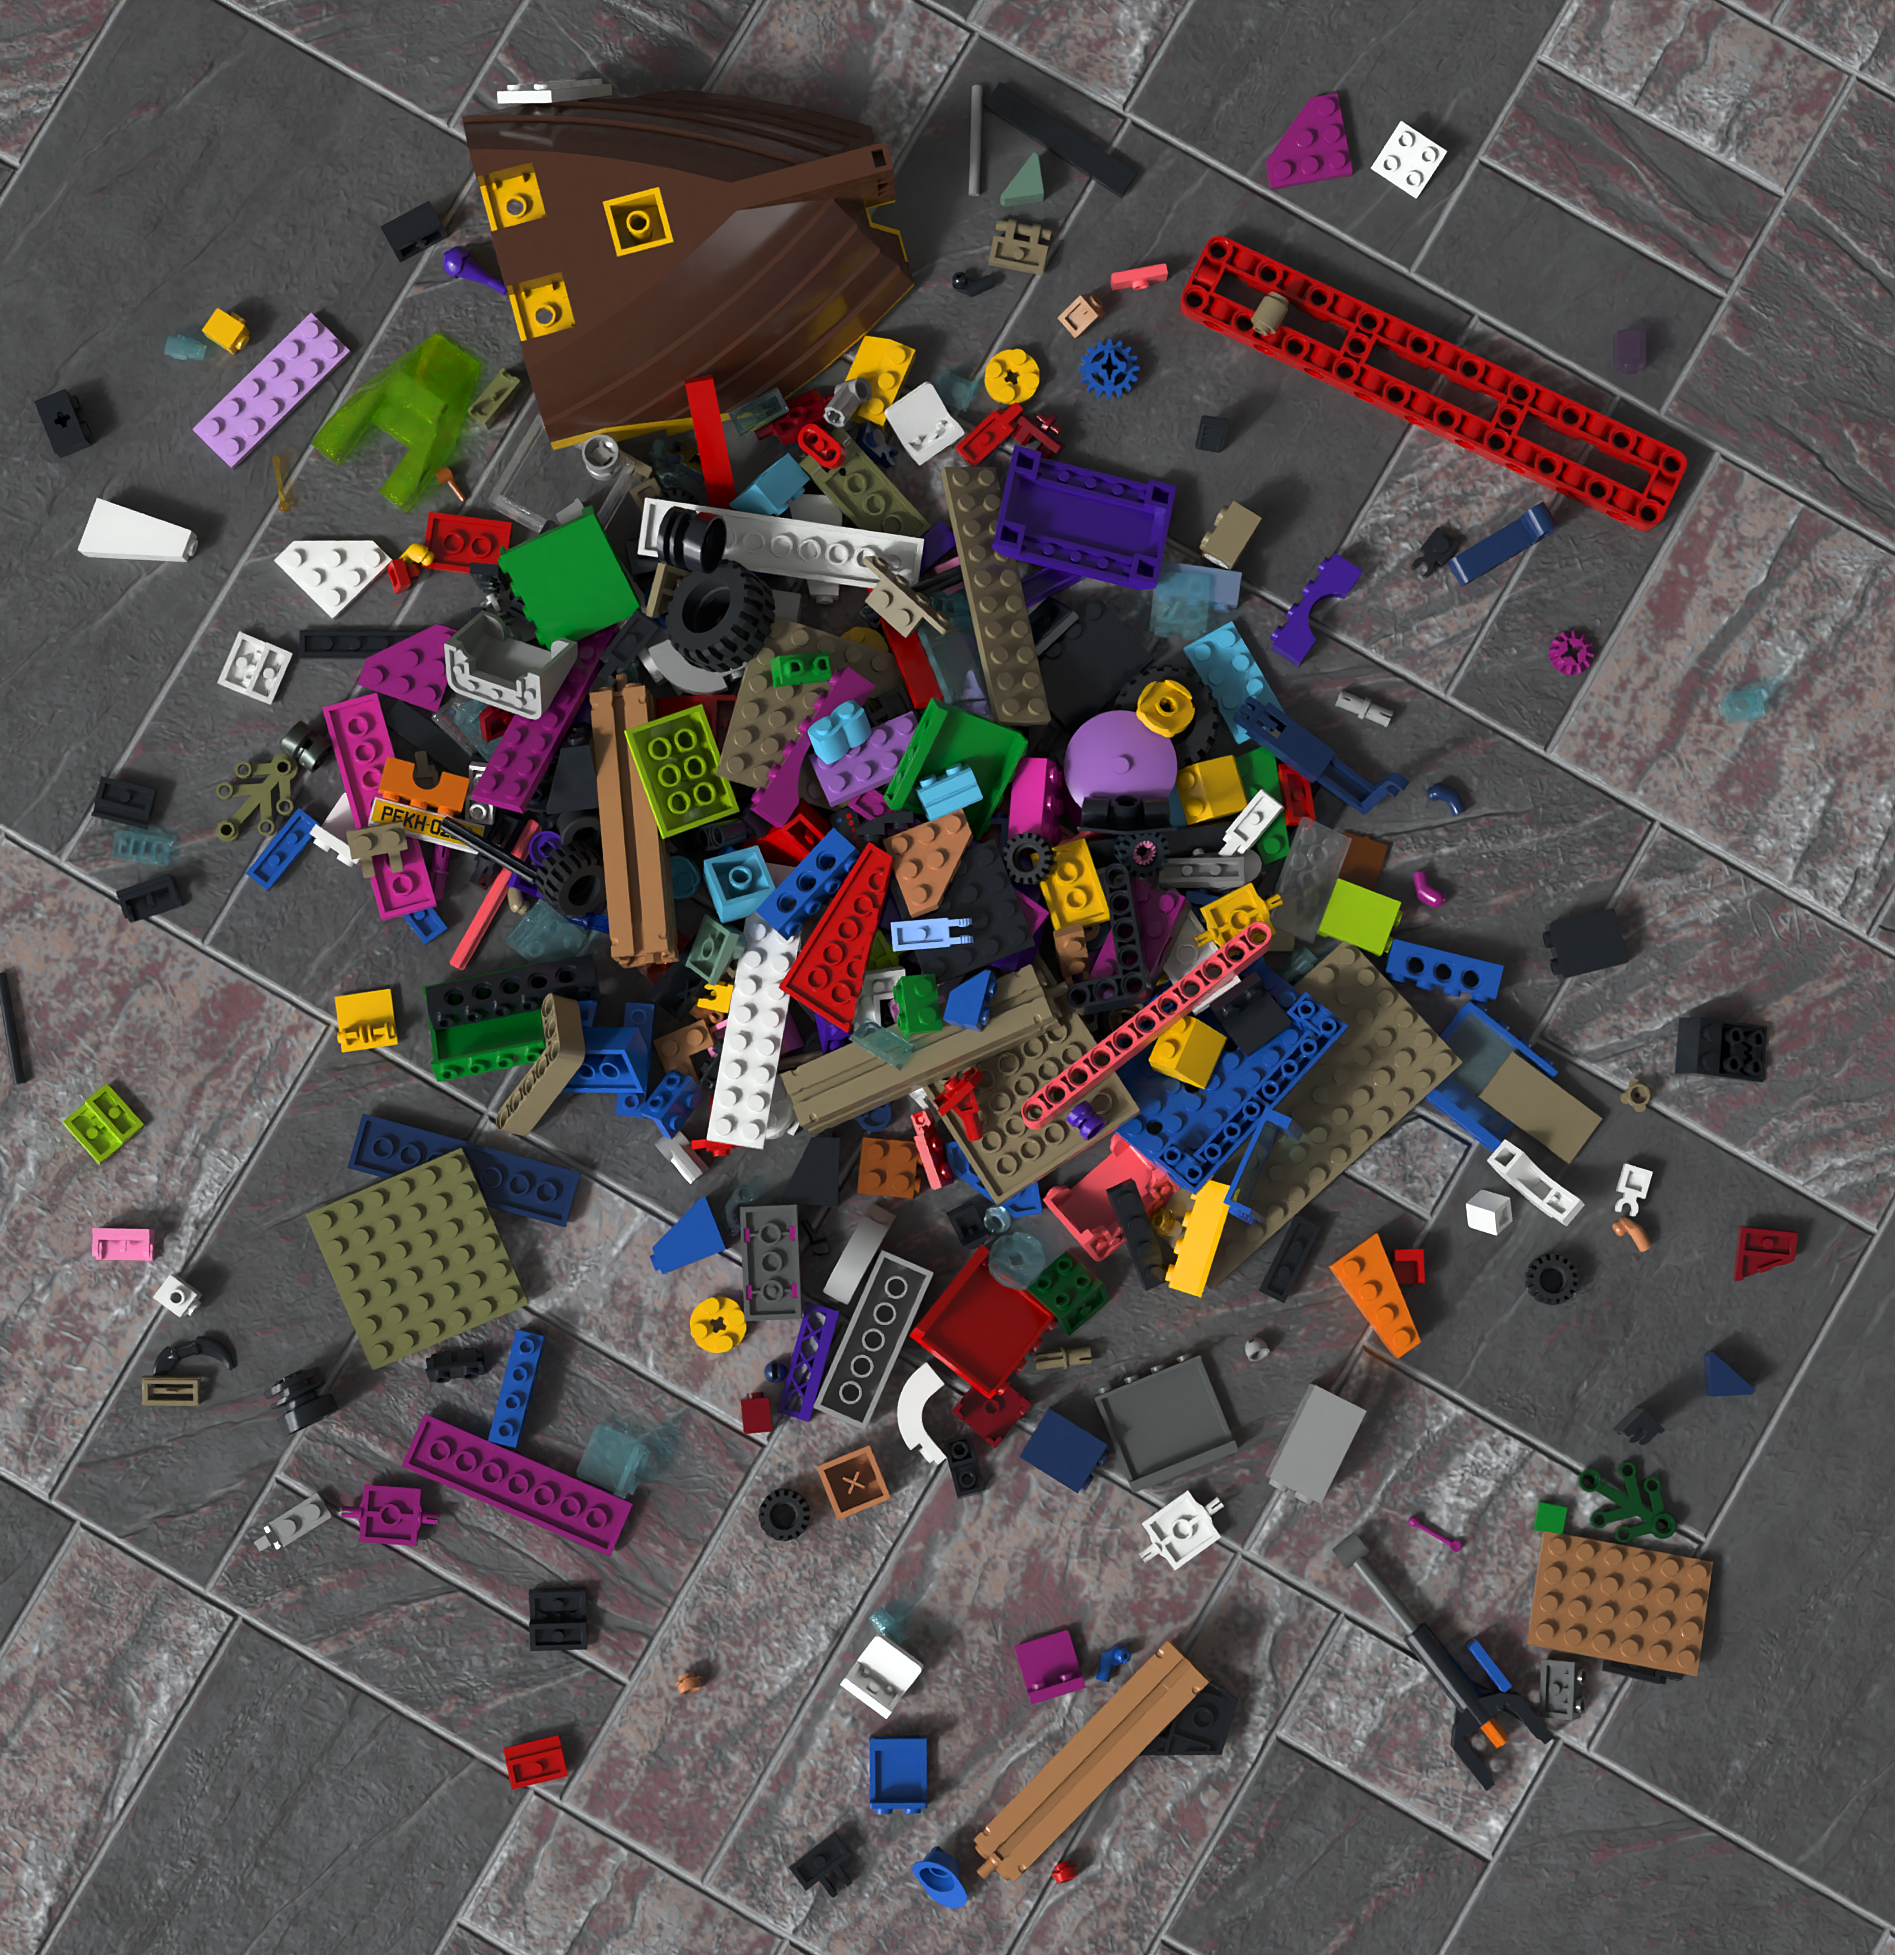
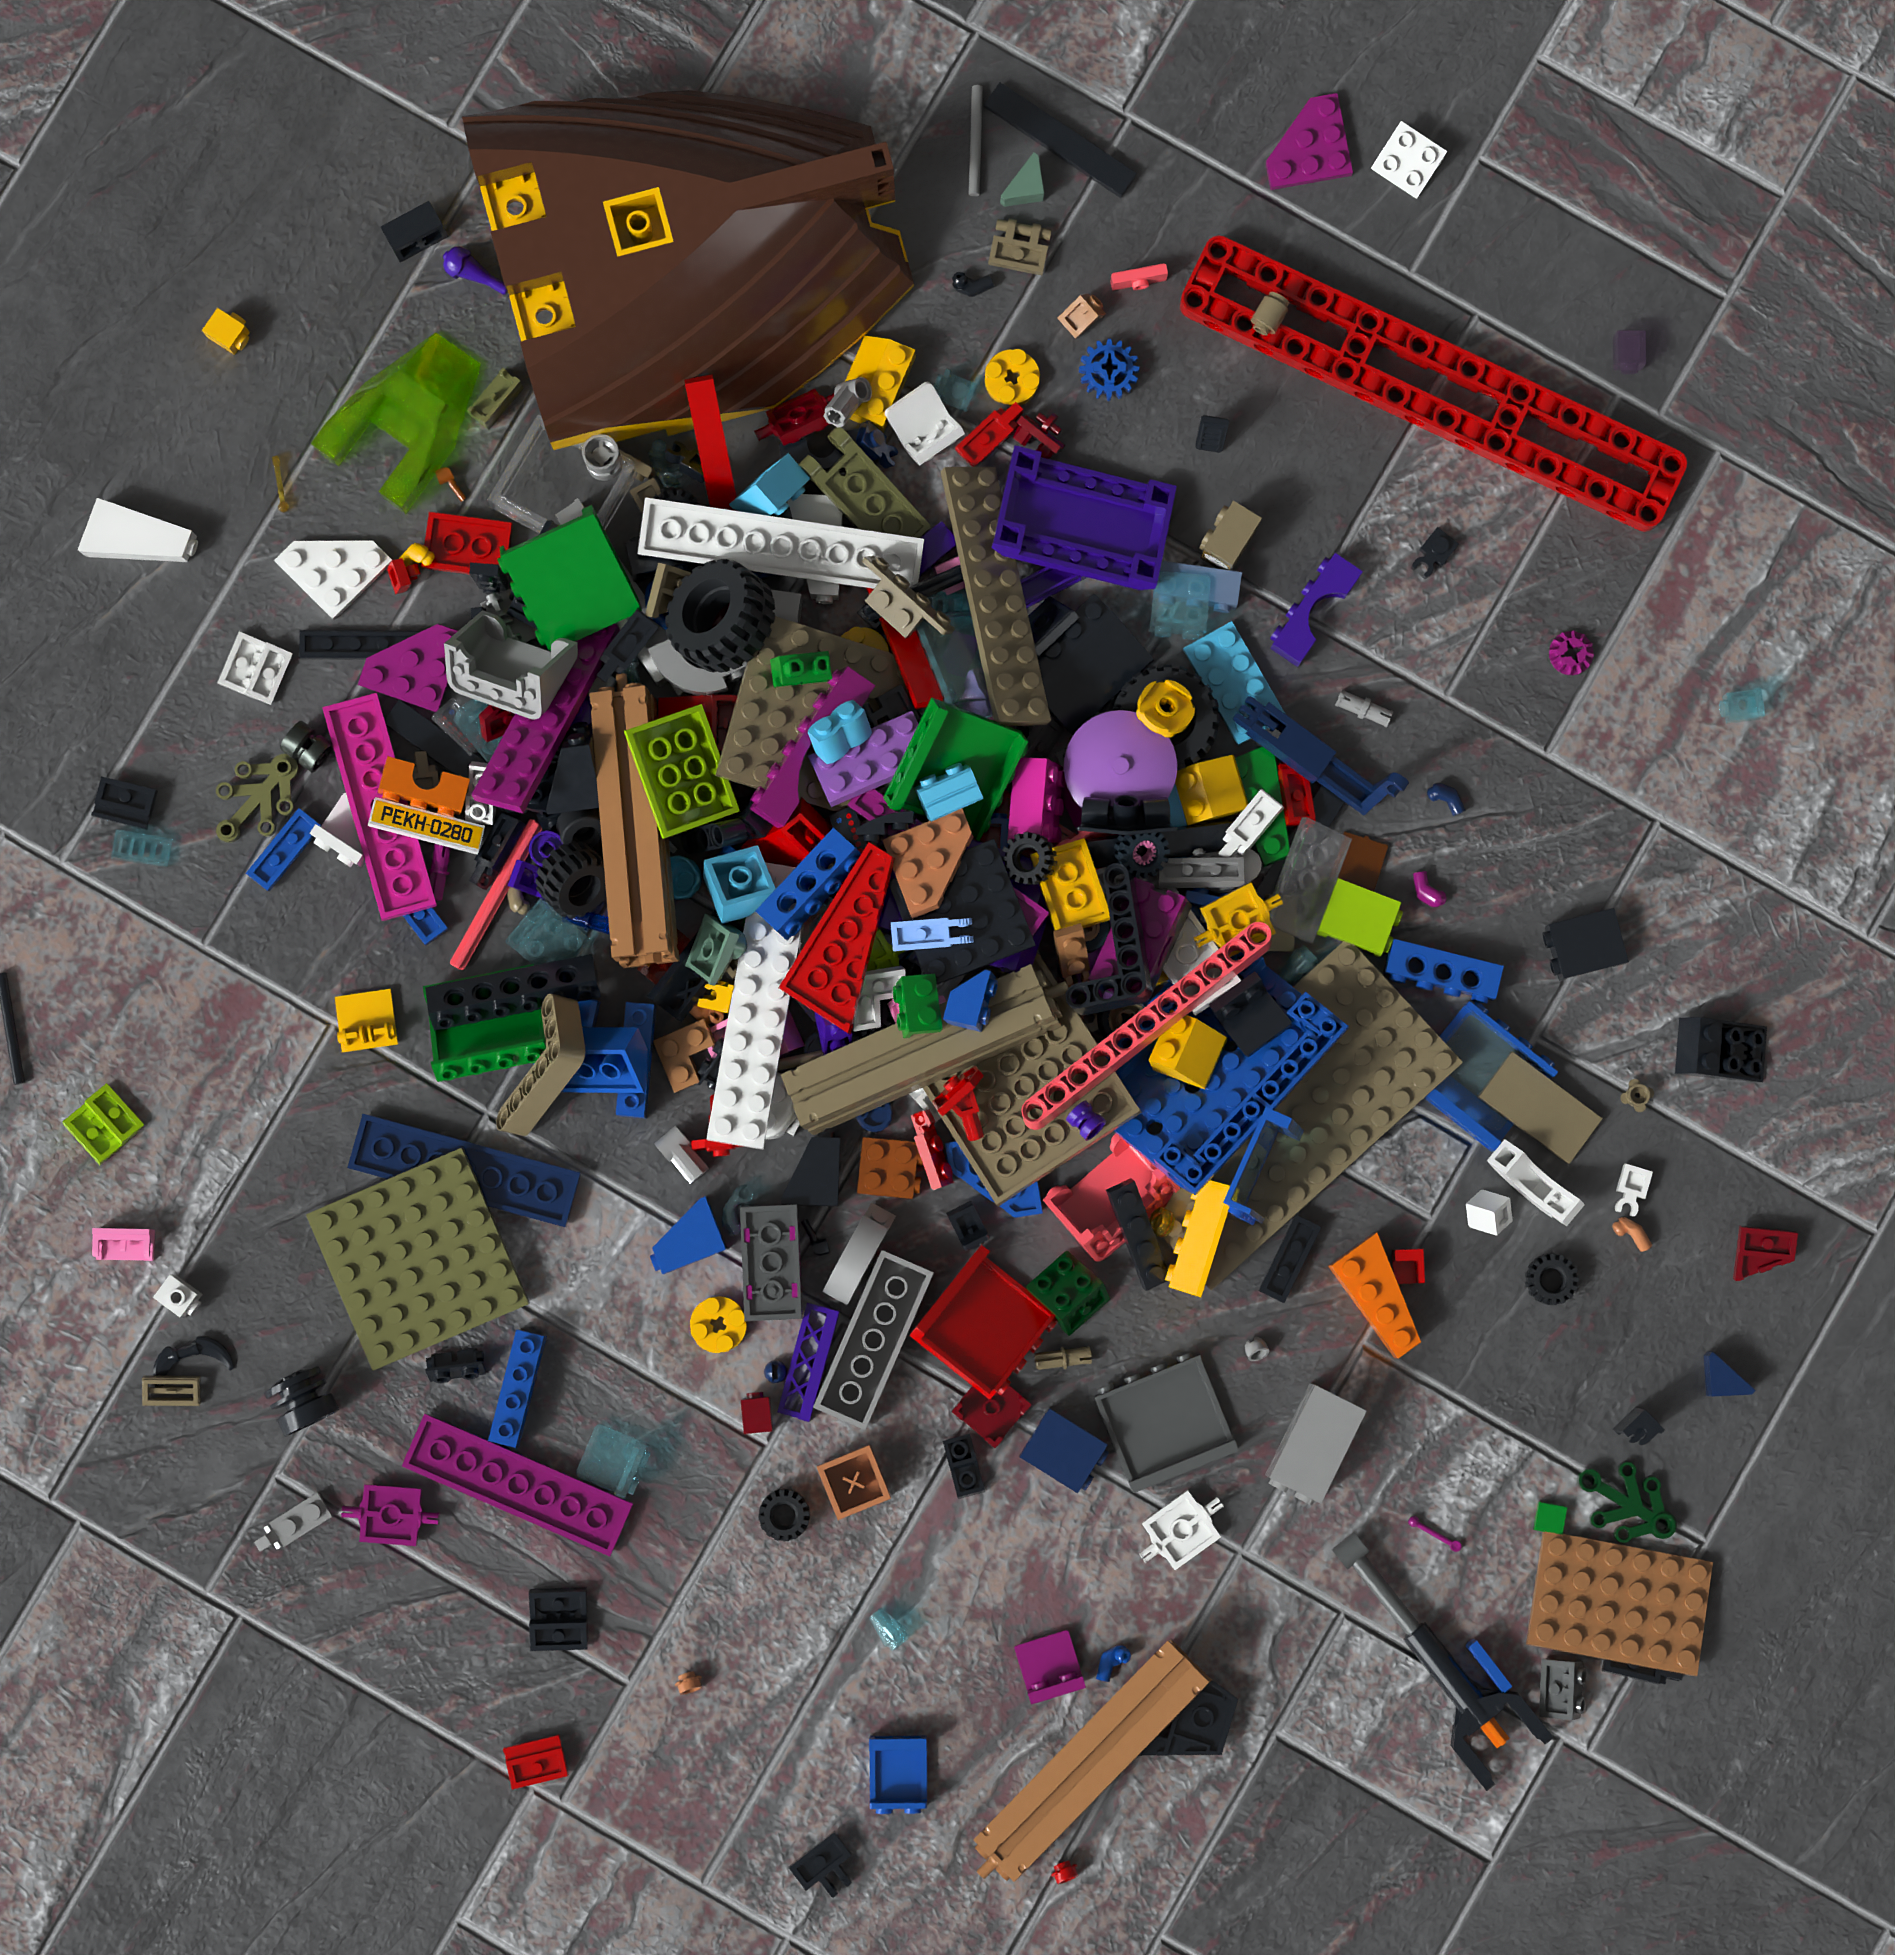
(52, 411): black brick -> none
(150, 898): black hinge -> none
(184, 348): clear light blue cone -> none
(271, 391): lavender plate -> none
(378, 840): dark tan plate -> none
(489, 849): black axle -> none
(554, 91): white plate -> none
(672, 1102): blue bracket -> none
(691, 540): black wheel -> none
(758, 412): clear light blue slope -> none
(823, 447): red plate -> none
(882, 1043): clear light blue slope -> none
(882, 1675): white bracket -> none
(911, 1402): white arch -> none
(941, 1878): blue piece -> none
(992, 1223): clear light blue plate -> none
(1021, 1275): clear light blue plate -> none
(1504, 544): dark blue beam -> none

